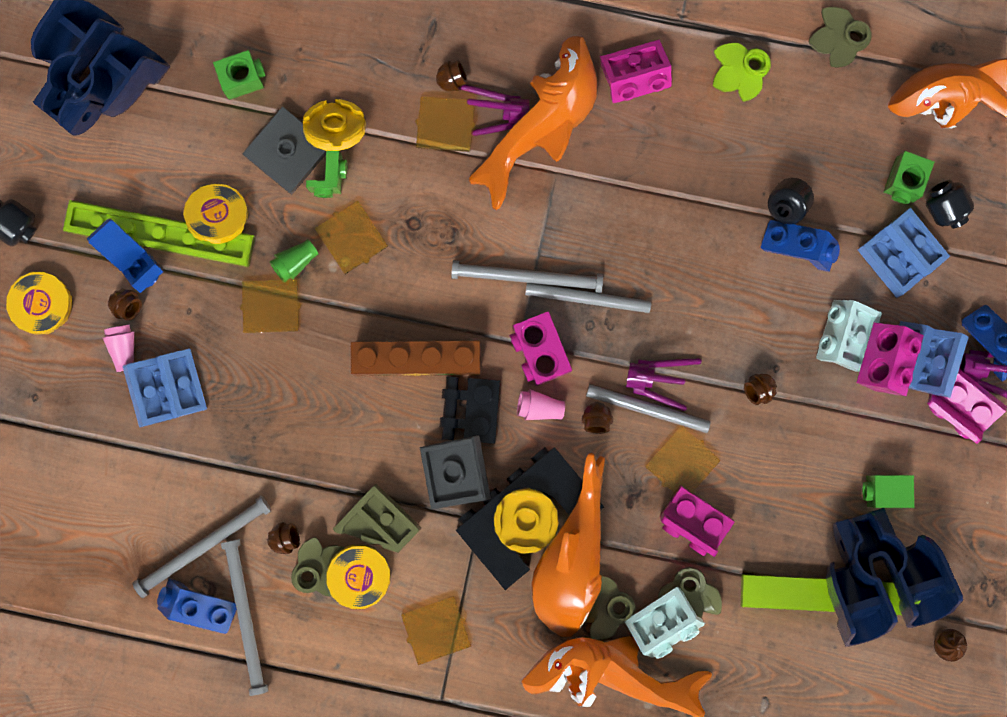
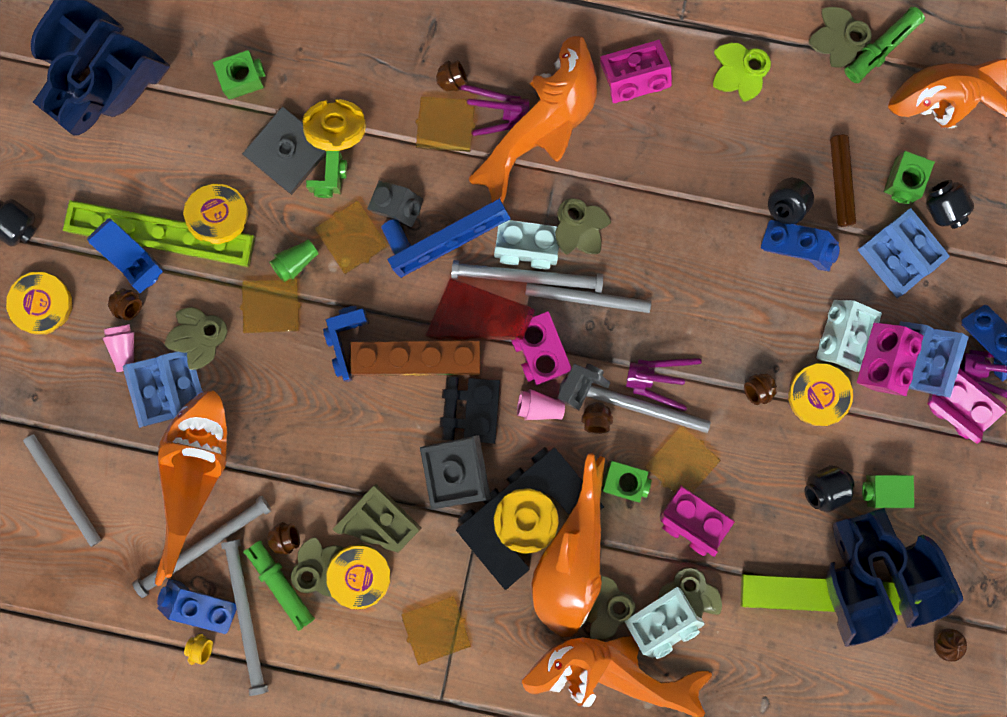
(62, 490): none -> light grey bar
(189, 465): none -> orange piece
(192, 339): none -> olive plate
(198, 649): none -> yellow plate
(279, 585): none -> bright green pin
(346, 320): none -> blue bracket
(395, 203): none -> dark grey bracket
(410, 258): none -> blue piece
(478, 314): none -> clear red wing
(527, 243): none -> light aqua bracket
(577, 384): none -> dark grey bracket
(583, 230): none -> olive plate
(611, 481): none -> bright green brick
(820, 394): none -> yellow tile
(829, 488): none -> black head
(843, 180): none -> reddish brown axle
(875, 53): none -> bright green pin

